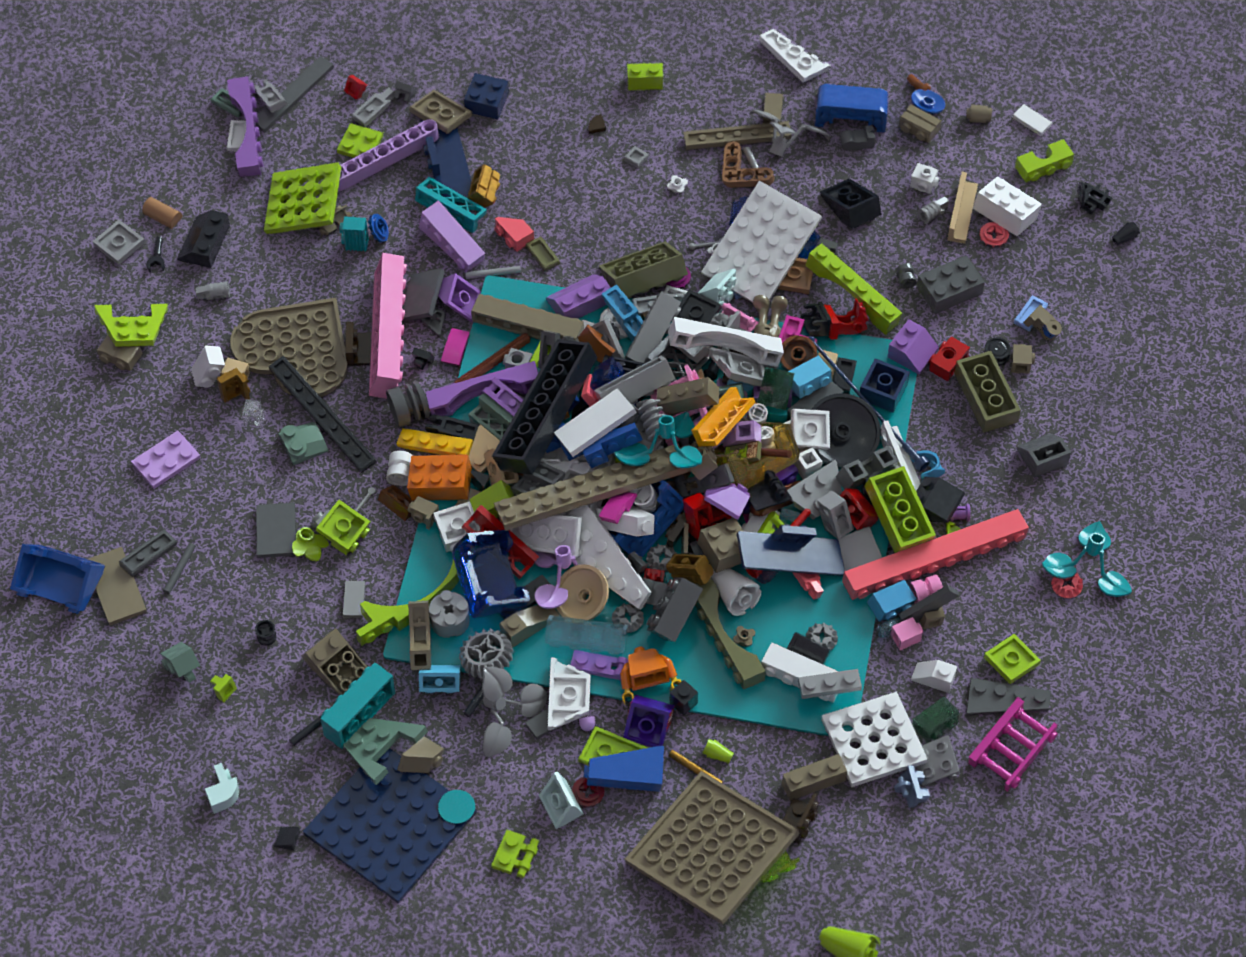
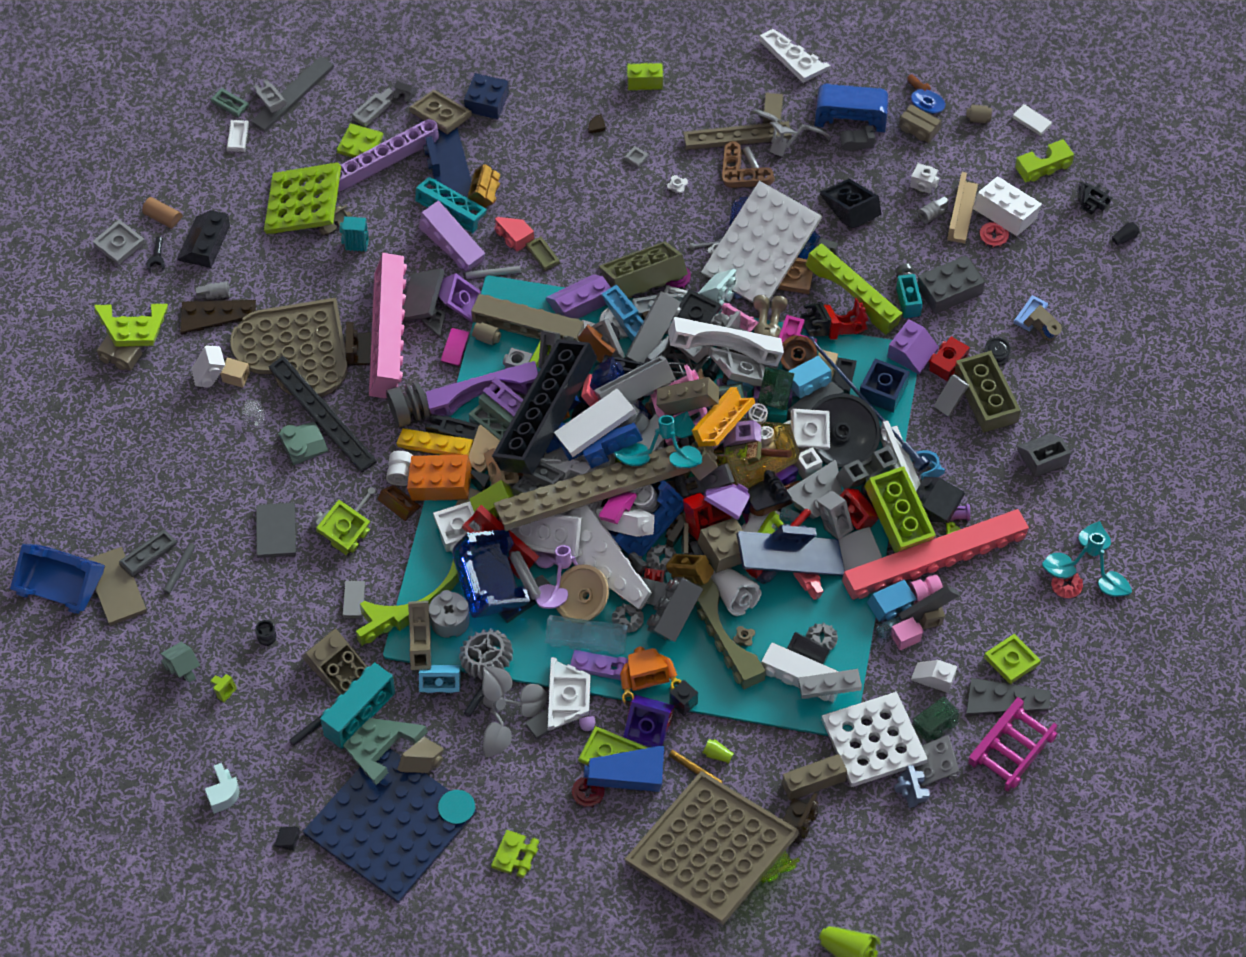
(165, 459): lavender plate -> none
(206, 314): none -> dark brown wing
(233, 384): pearl gold bracket -> none
(247, 156): medium lavender arch -> none
(309, 546): lime plate -> none
(355, 87): red tile -> none
(378, 228): blue gear -> none
(422, 357): black tile -> none
(422, 511): dark tan brick -> none
(486, 333): none -> dark tan brick
(495, 359): copper axle -> none
(525, 575): none -> light grey axle
(525, 623): dark tan slope -> none
(560, 801): light aqua slope -> none
(650, 416): light grey piece -> none
(909, 296): none -> teal brick
(951, 395): none -> light grey tile
(1022, 358): dark tan brick -> none

